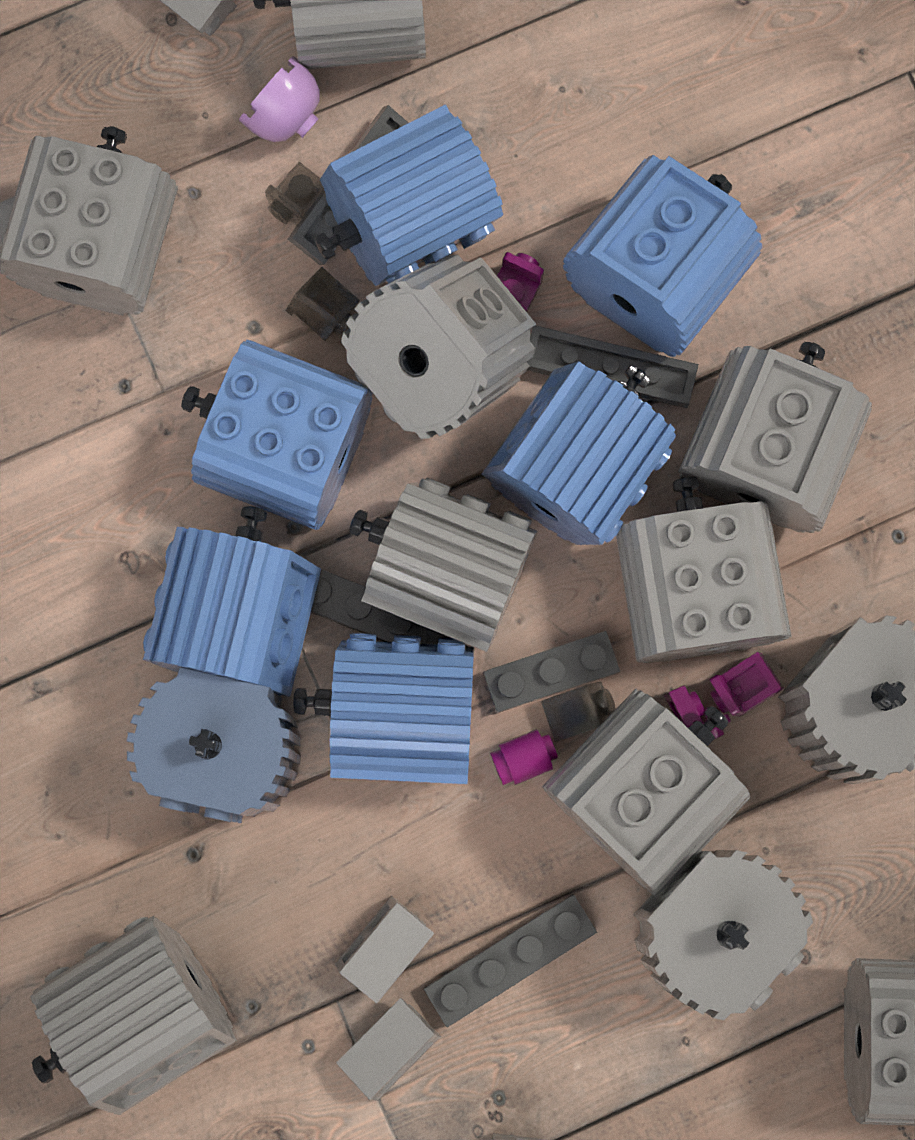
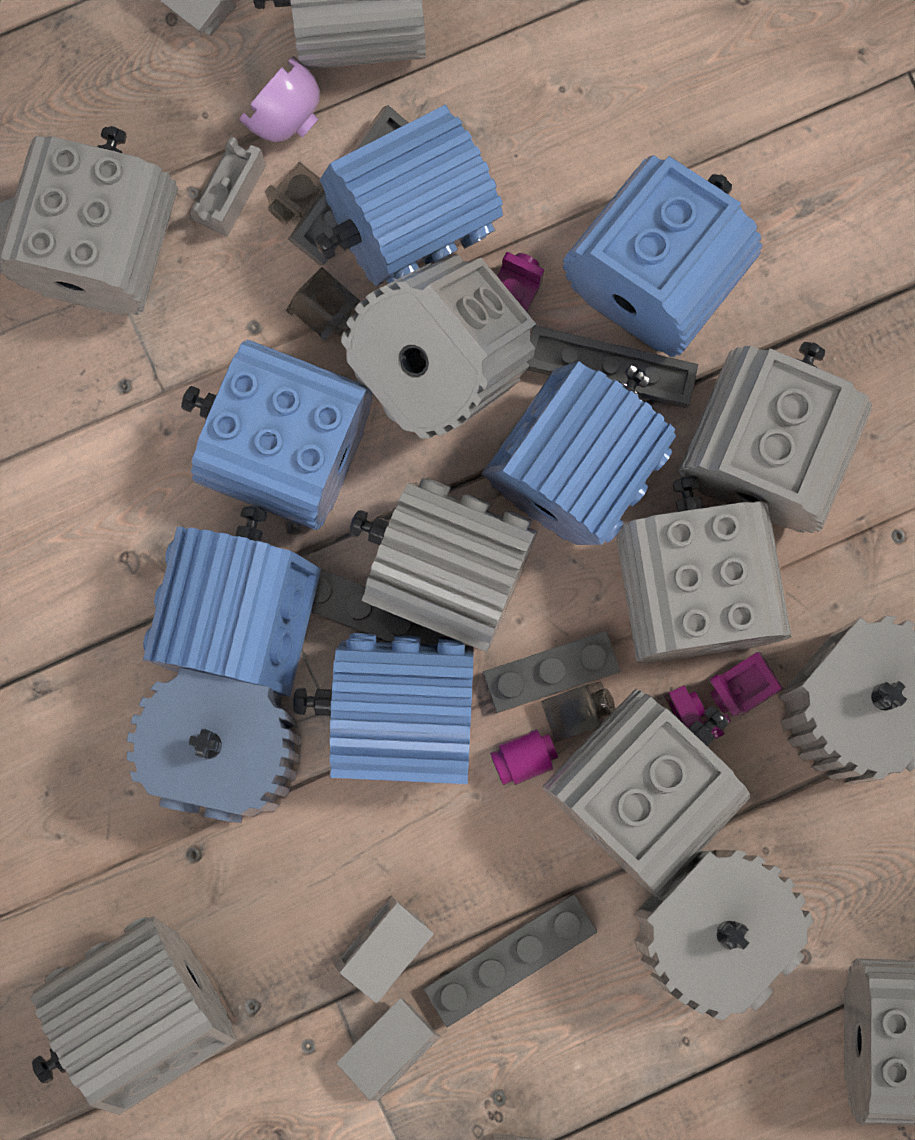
(229, 187): none -> light grey hinge

